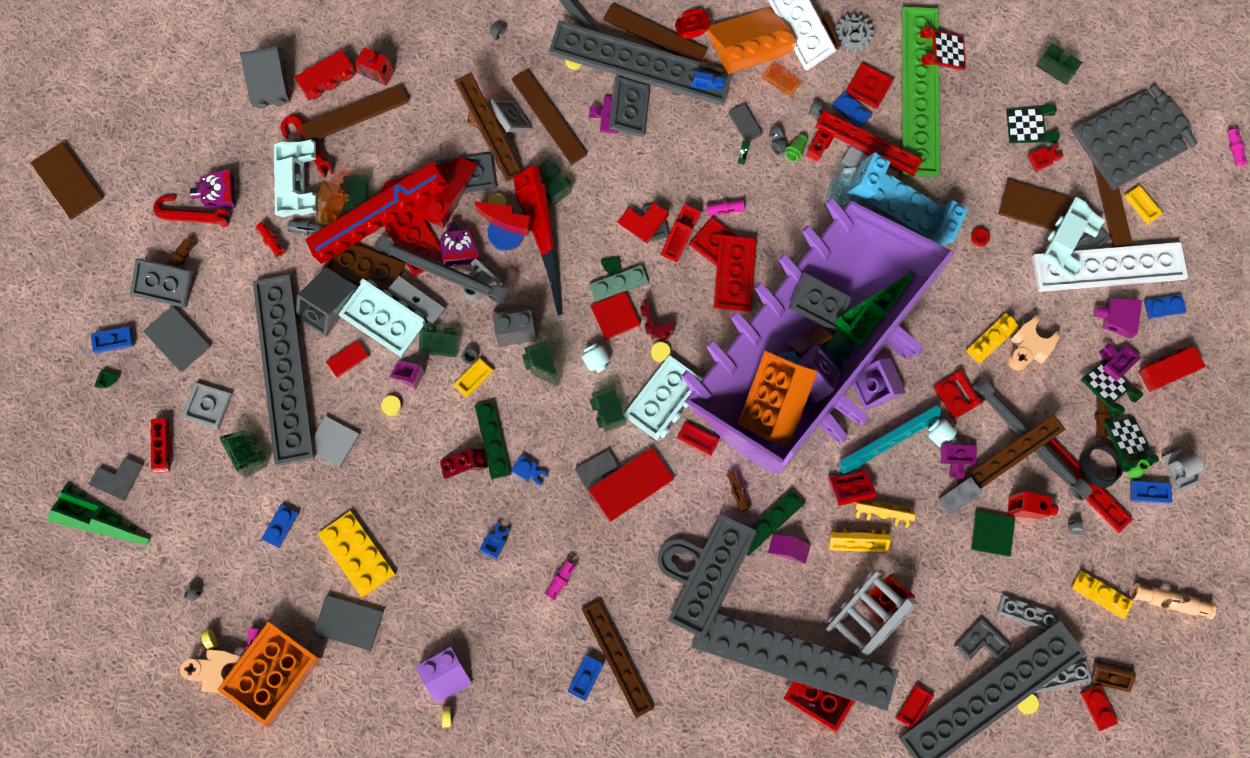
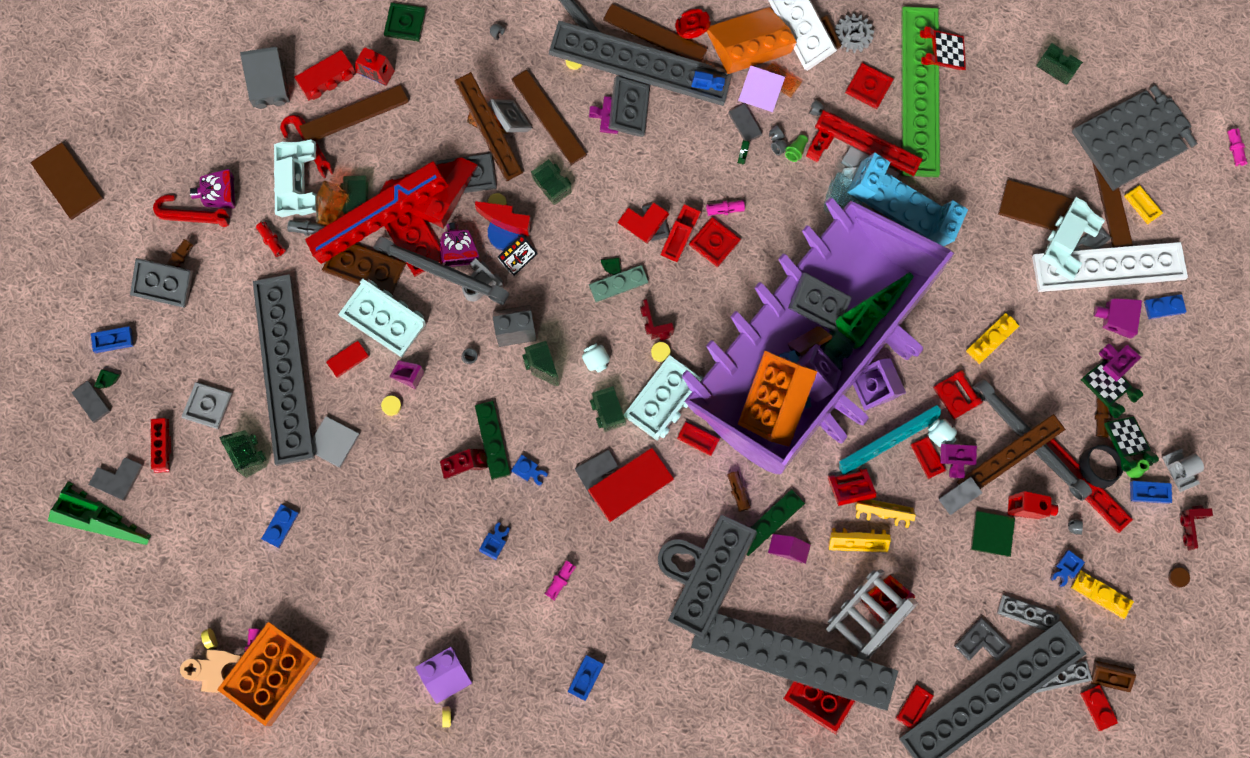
(91, 402): none -> flat silver tile
(176, 339): dark grey tile -> none
(190, 592): dark grey hinge -> none
(323, 300): dark grey slope -> none
(348, 623): dark grey tile -> none
(356, 554): yellow plate -> none
(404, 22): none -> dark green tile
(407, 293): light grey tile -> none
(438, 342): clear green bracket -> none
(473, 377): yellow tile -> none
(517, 255): none -> piece
(533, 202): red plate -> none
(615, 315): red tile -> none
(617, 659): reddish brown tile -> none
(734, 273): red tile -> none
(761, 88): none -> lavender tile
(852, 110): blue plate -> none
(928, 457): none -> red tile
(980, 237): red tile -> none
(1028, 125): flag -> none
(1029, 705): light yellow tile -> none
(1031, 345): light nougat piece -> none
(1042, 158): red plate -> none
(1069, 566): none -> blue plate
(1171, 368): red brick -> none
(1179, 577): none -> reddish brown tile
(1187, 521): none -> dark red bracket
(1188, 604): light nougat piece -> none

